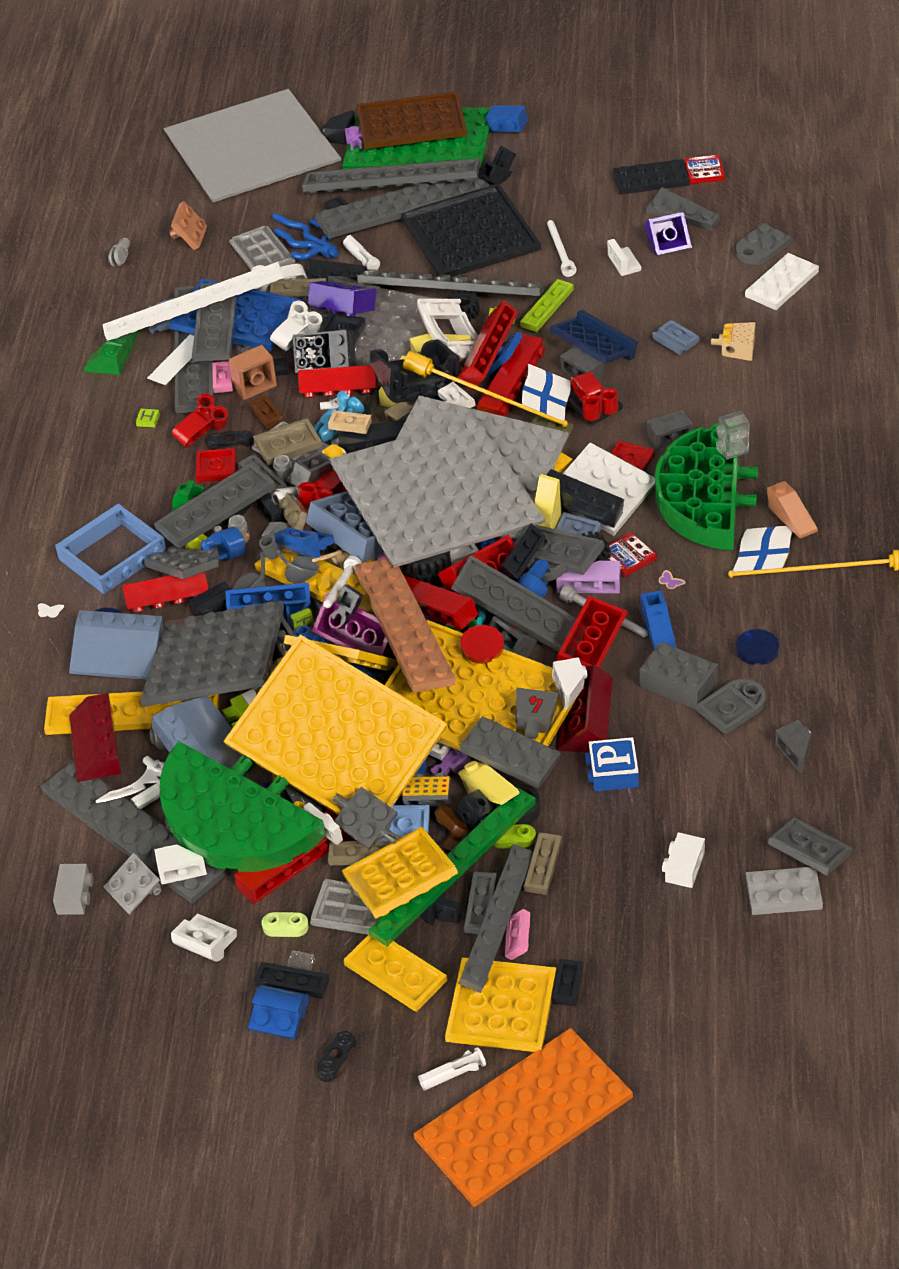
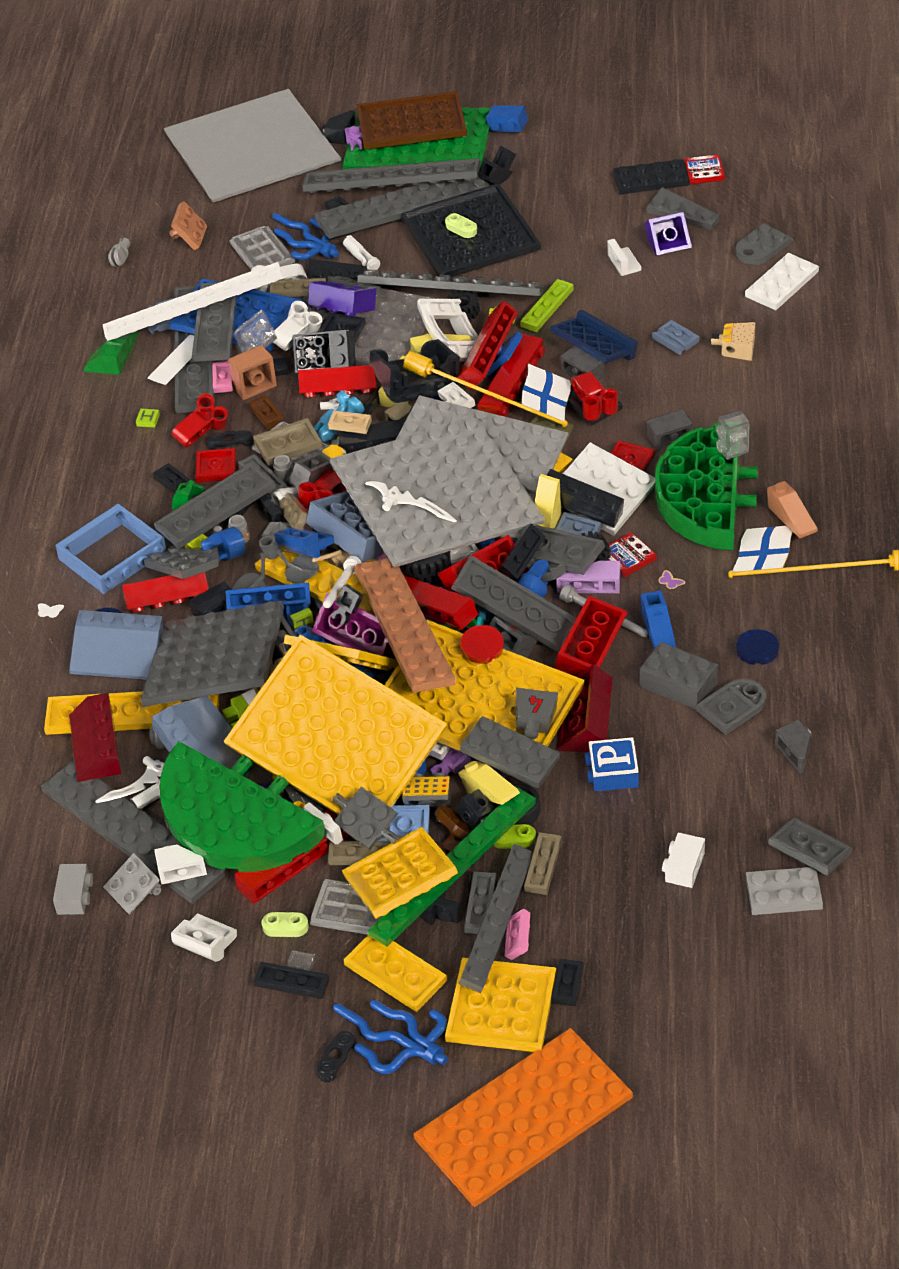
(170, 477): none -> black plate
(255, 332): none -> clear plate
(278, 1011): blue brick -> none
(394, 497): none -> white piece
(417, 1046): none -> blue plant
(461, 225): none -> yellowish green plate
(466, 1063): white piece -> none
(568, 267): white piece -> none
(569, 679): white slope -> none

